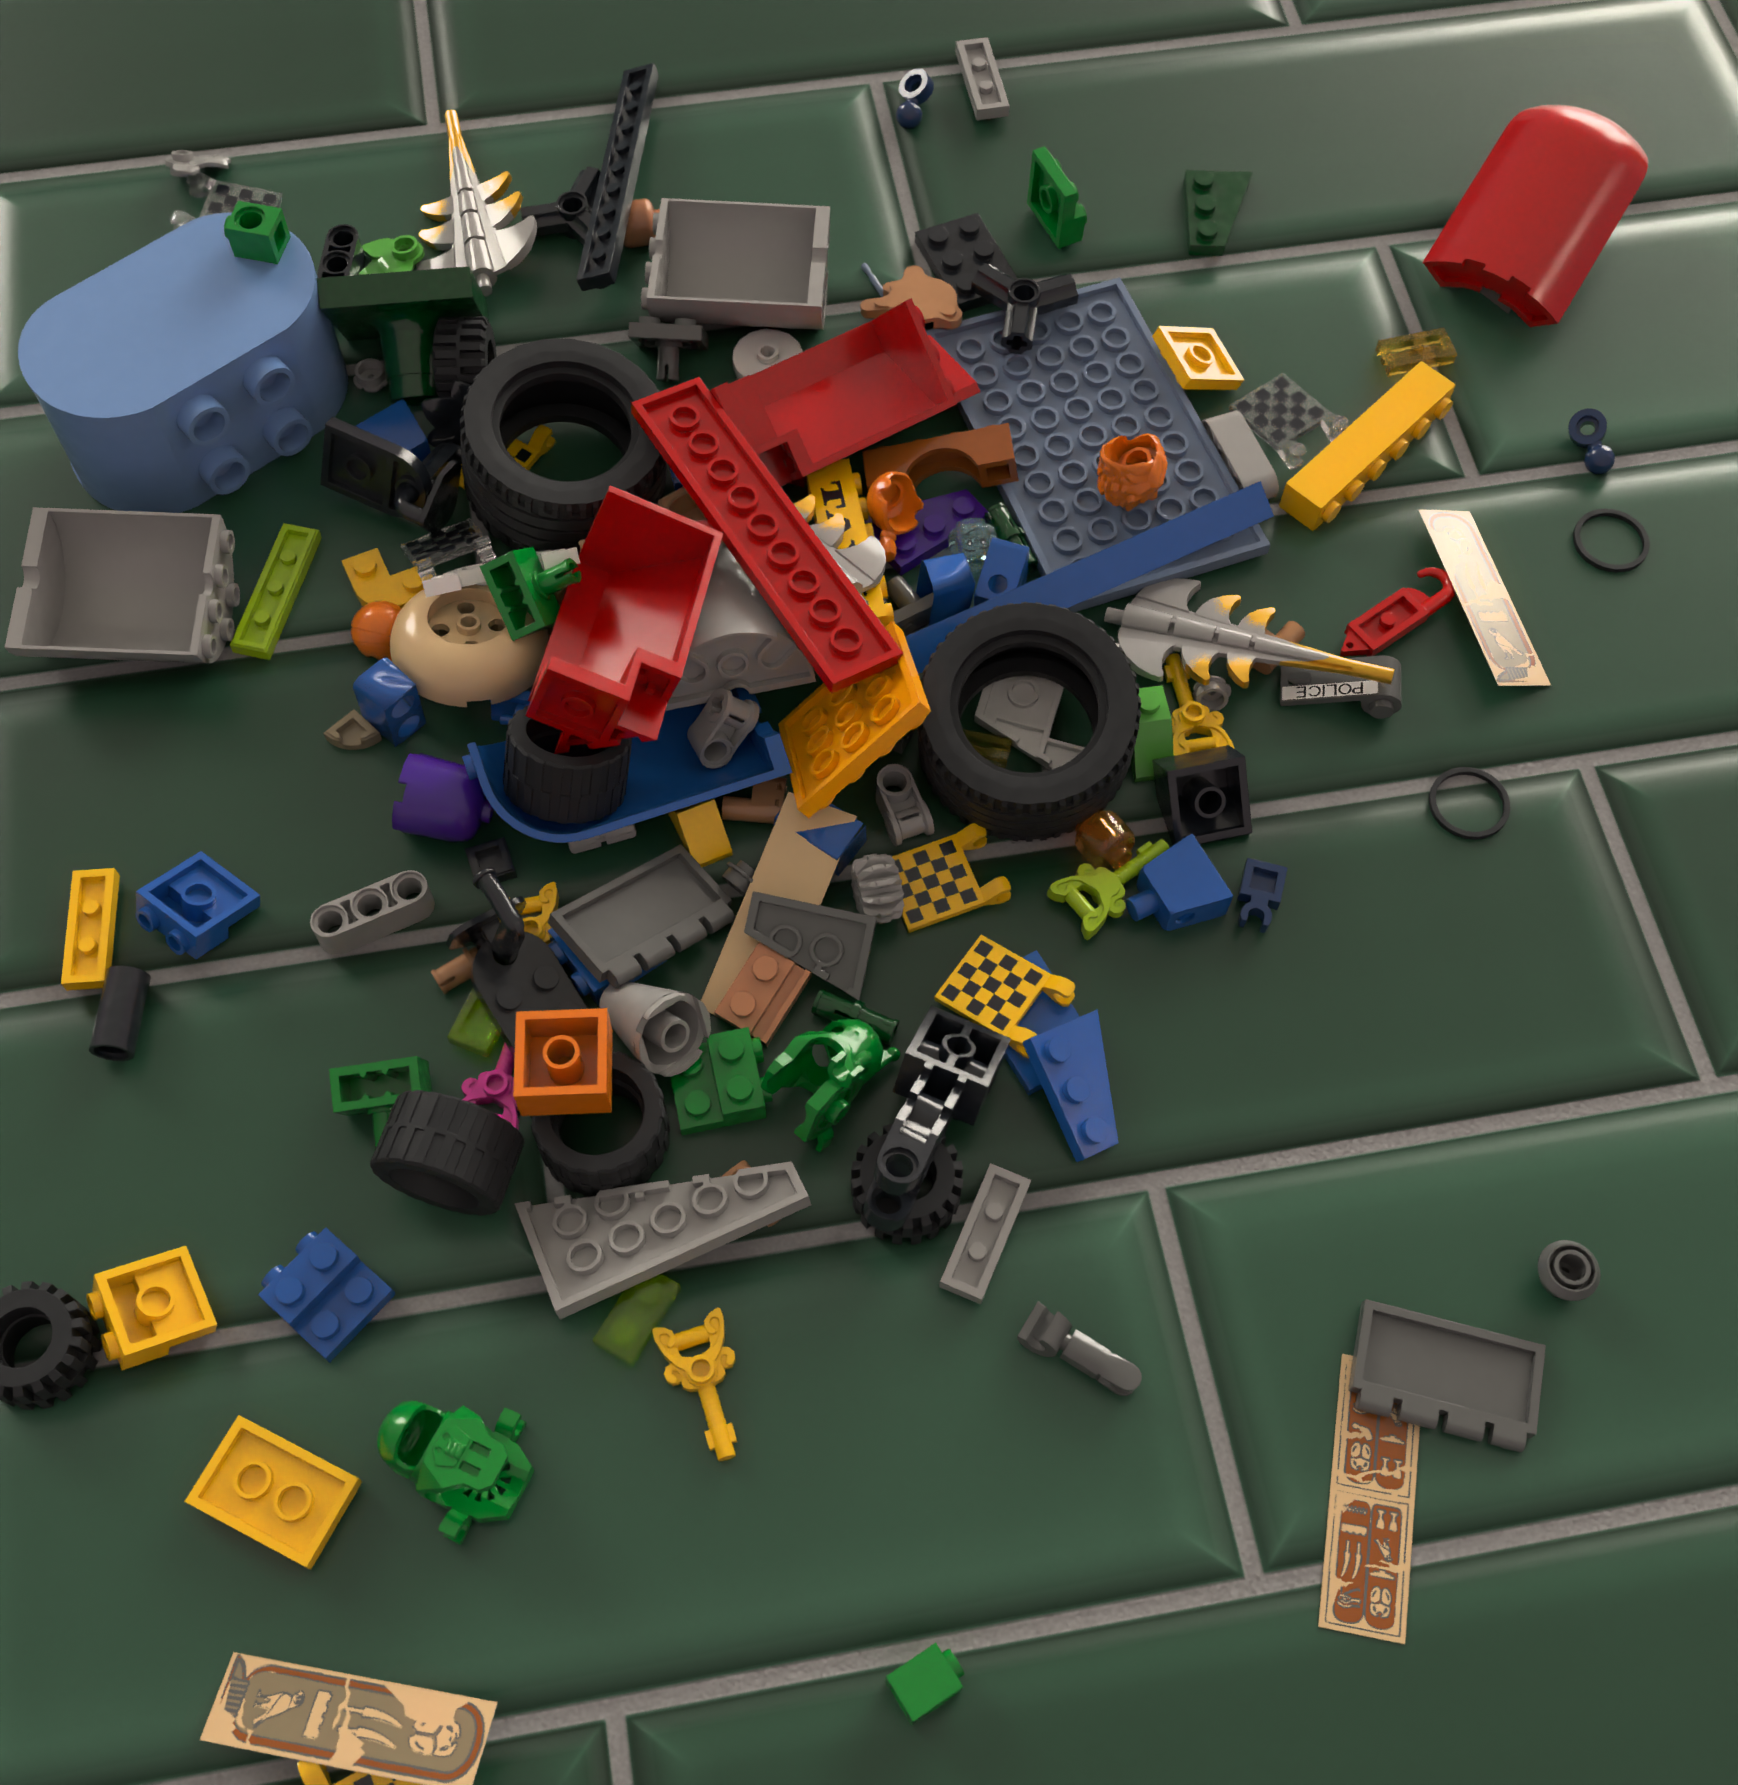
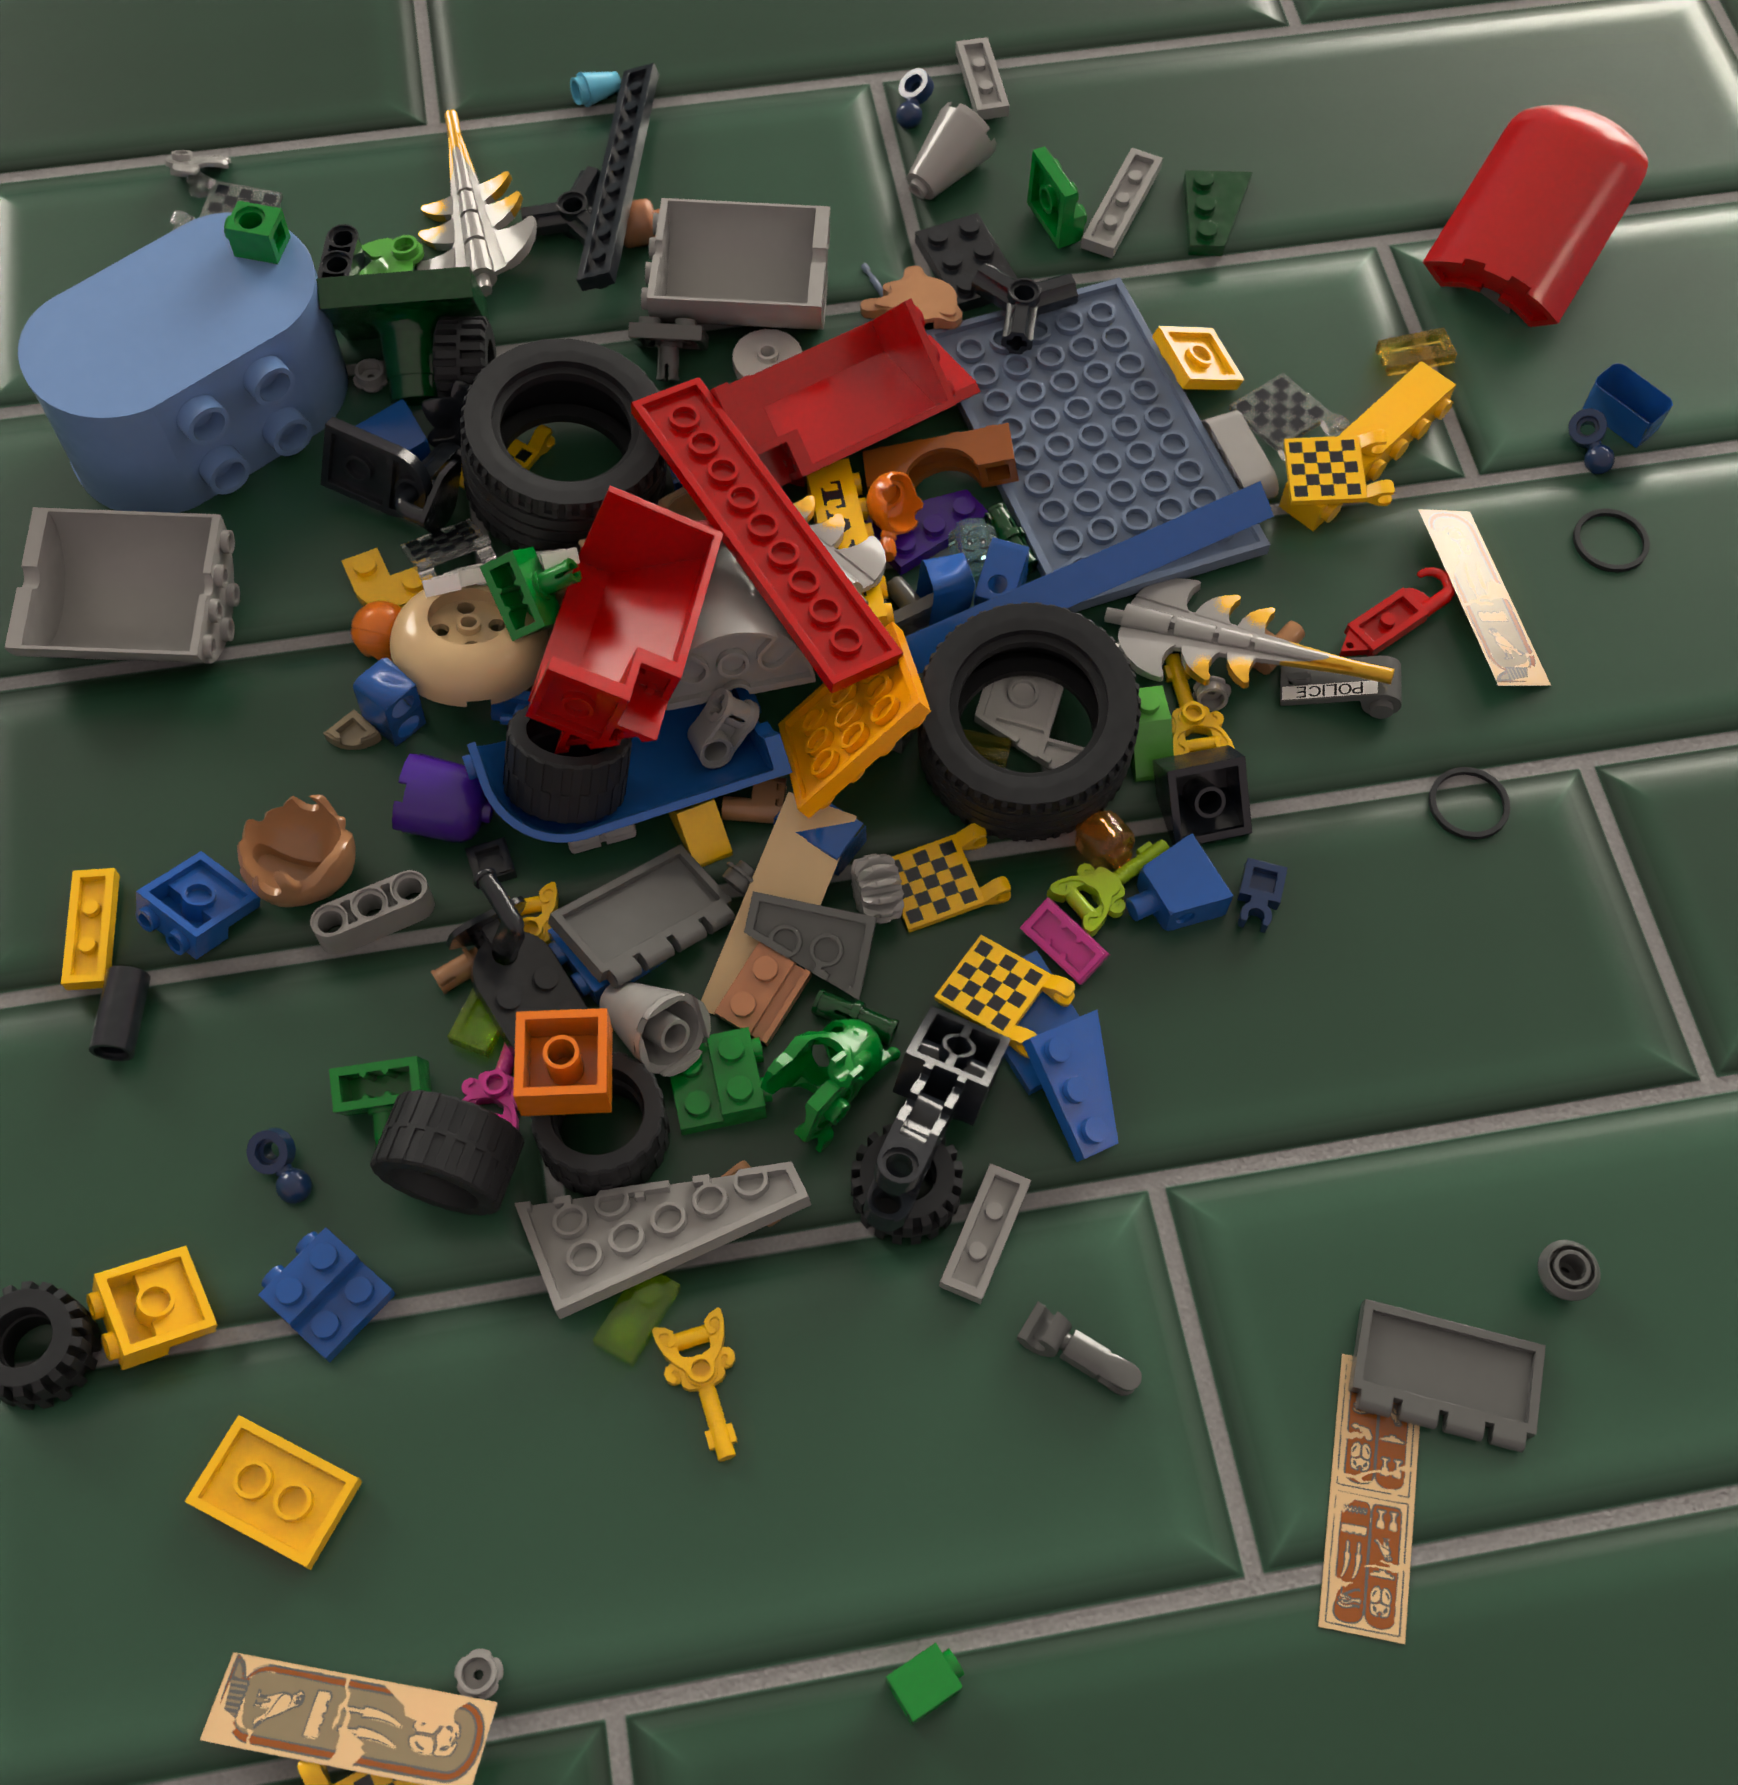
(276, 591): lime tile -> none
(292, 1183): none -> dark blue plate
(297, 853): none -> medium nougat piece
(457, 1456): green helmet -> none
(467, 1666): none -> light grey plate
(593, 87): none -> medium azure cone
(902, 811): light grey piece -> none
(950, 151): none -> light grey cone
(1064, 941): none -> dark pink plate
(1121, 203): none -> light grey plate
(1131, 470): orange hair -> none
(1333, 471): none -> yellow flag
(1621, 390): none -> blue piece

